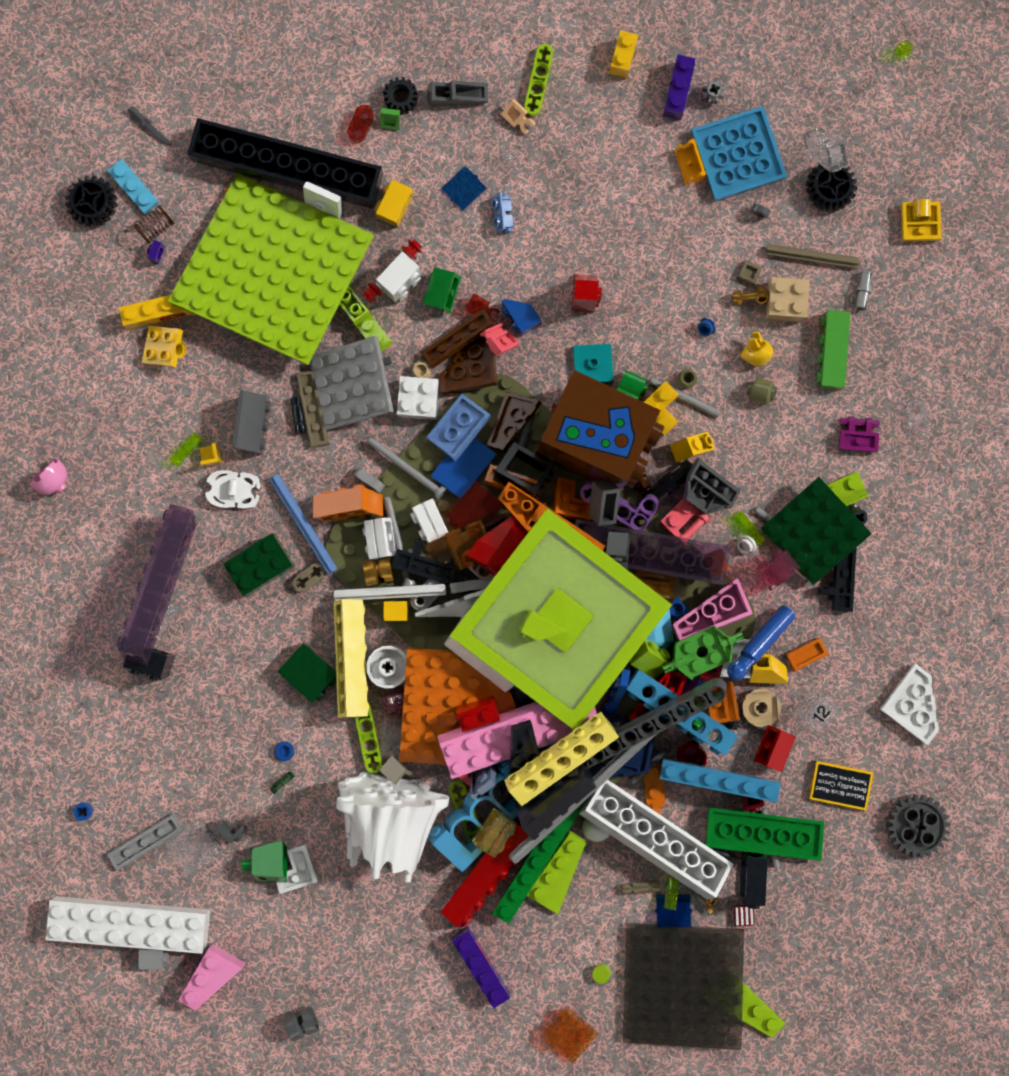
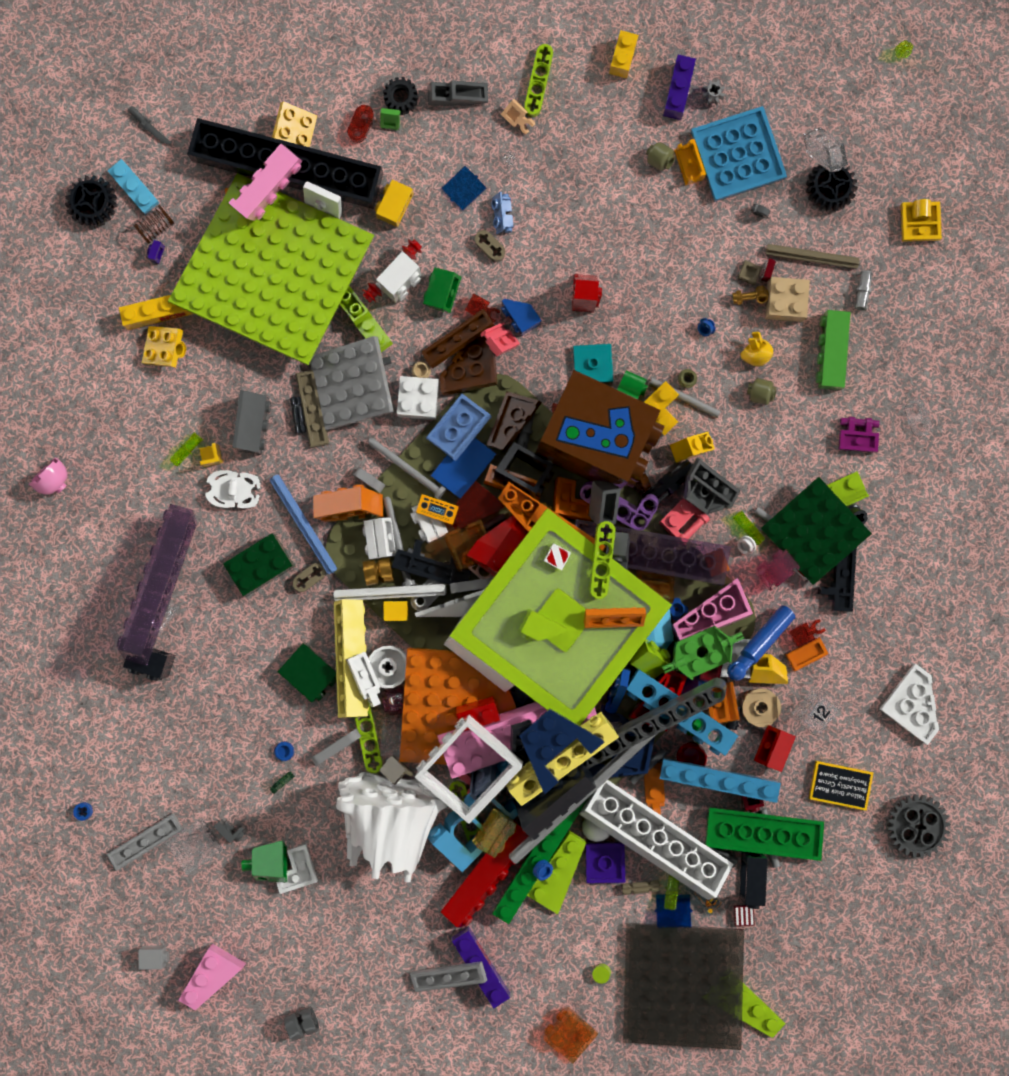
(128, 924): white brick -> none
(267, 183): none -> bright pink wedge
(294, 125): none -> yellow plate
(336, 747): none -> light grey beam
(364, 678): none -> white hinge
(437, 509): none -> light orange tile
(448, 976): none -> light grey tile
(449, 798): none -> white window
(486, 249): none -> dark tan beam
(542, 870): none -> blue tile
(548, 738): none -> dark blue wing
(557, 556): none -> white tile
(605, 560): none -> lime beam
(605, 862): none -> dark purple plate
(614, 617): none -> orange plate
(660, 156): none -> olive head
(768, 270): none -> dark red tile
(804, 634): none -> clear red plate

